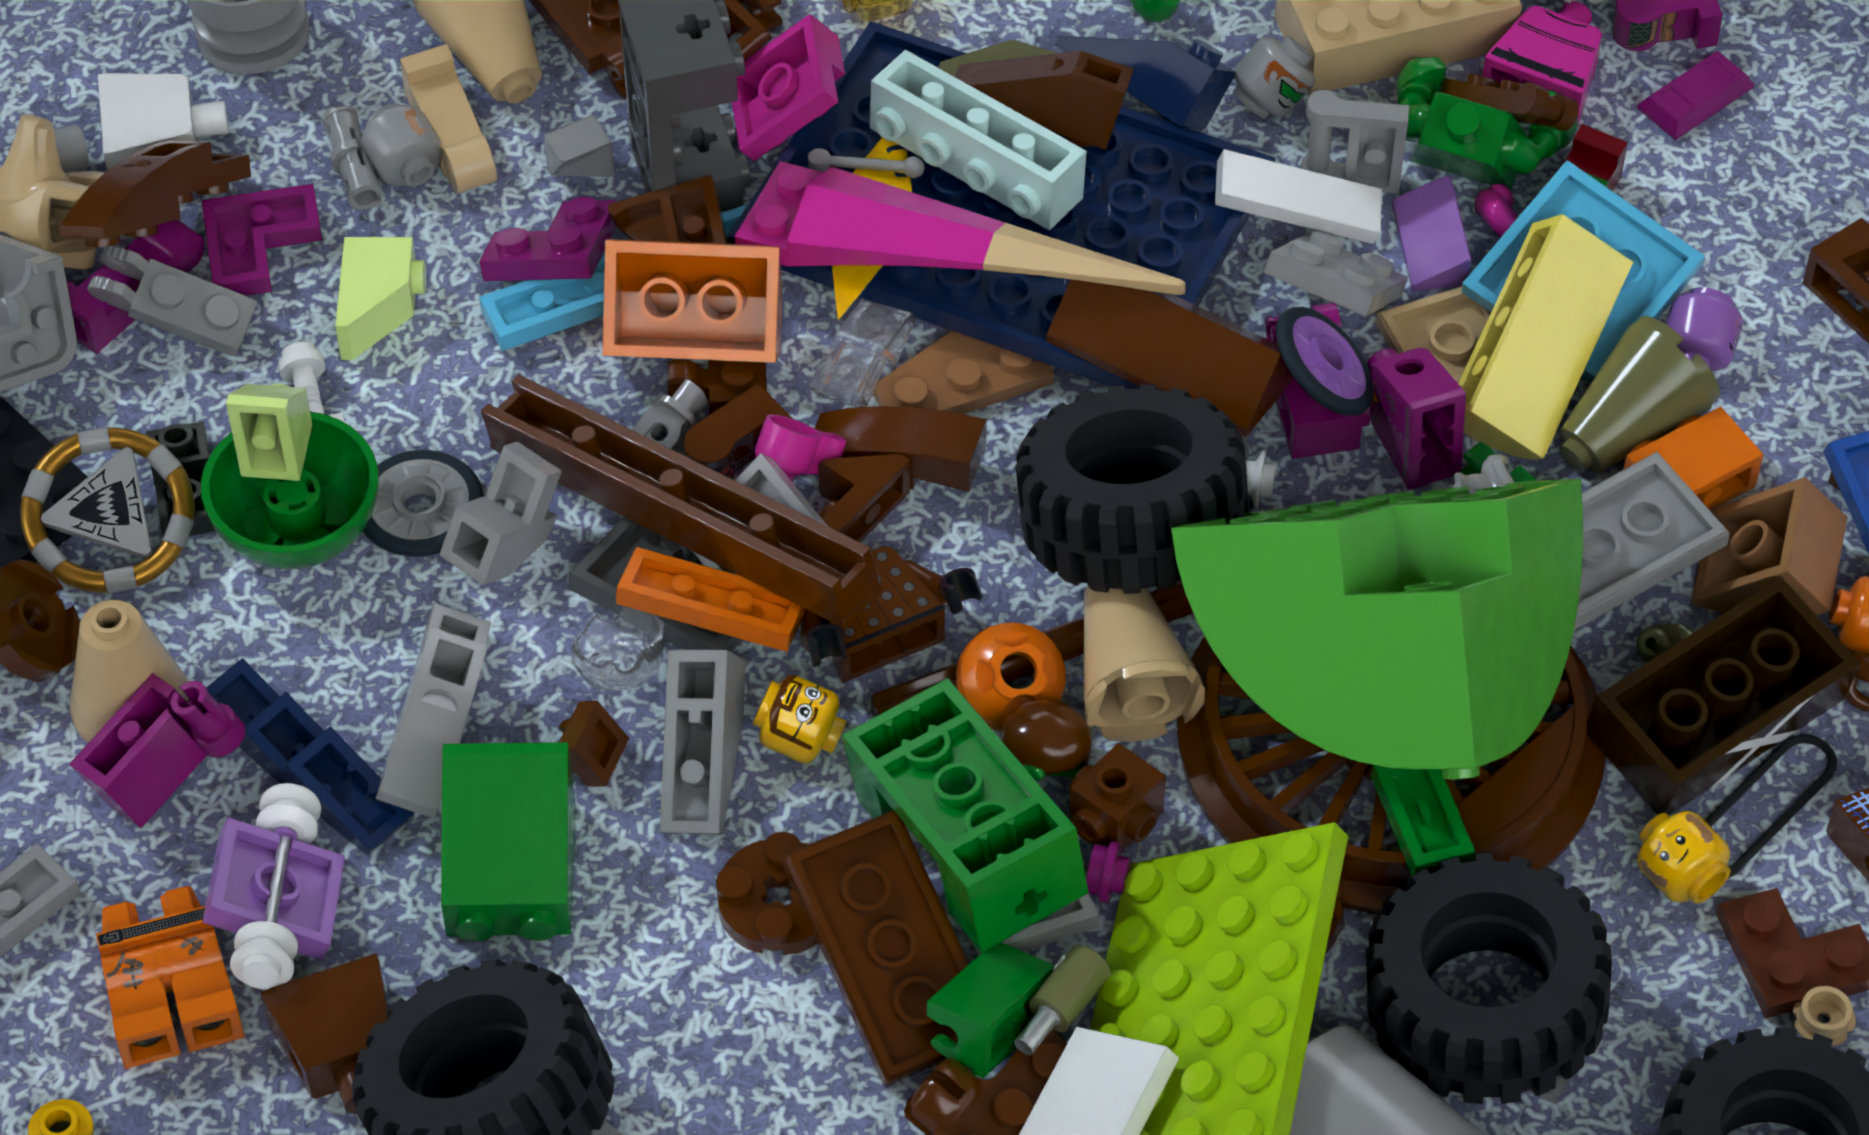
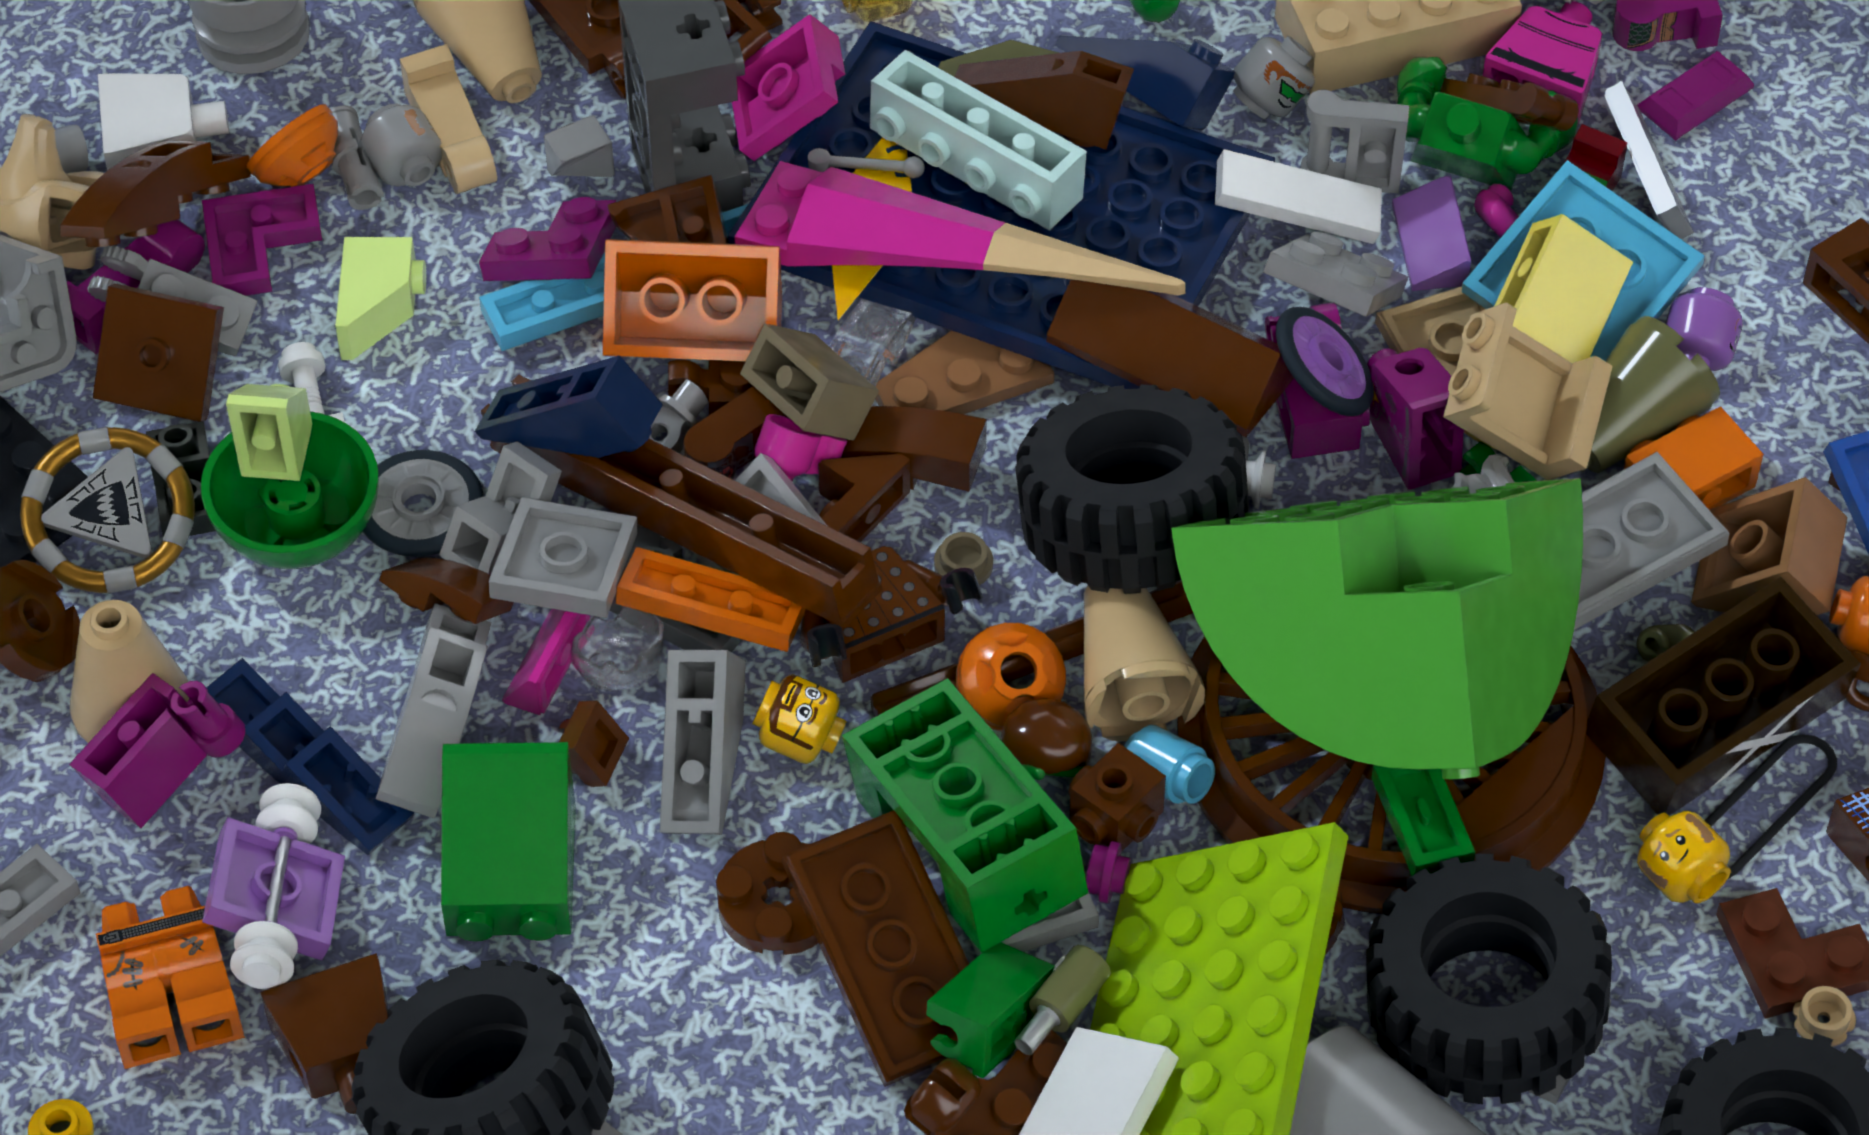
(158, 352): none -> reddish brown plate
(297, 150): none -> orange piece
(445, 582): none -> reddish brown slope
(545, 662): none -> dark pink slope
(563, 557): none -> light grey plate
(575, 411): none -> dark blue slope
(809, 382): none -> dark tan brick
(964, 551): none -> dark tan plate
(1184, 763): none -> medium azure brick
(1526, 395): none -> tan panel
(1647, 161): none -> tile

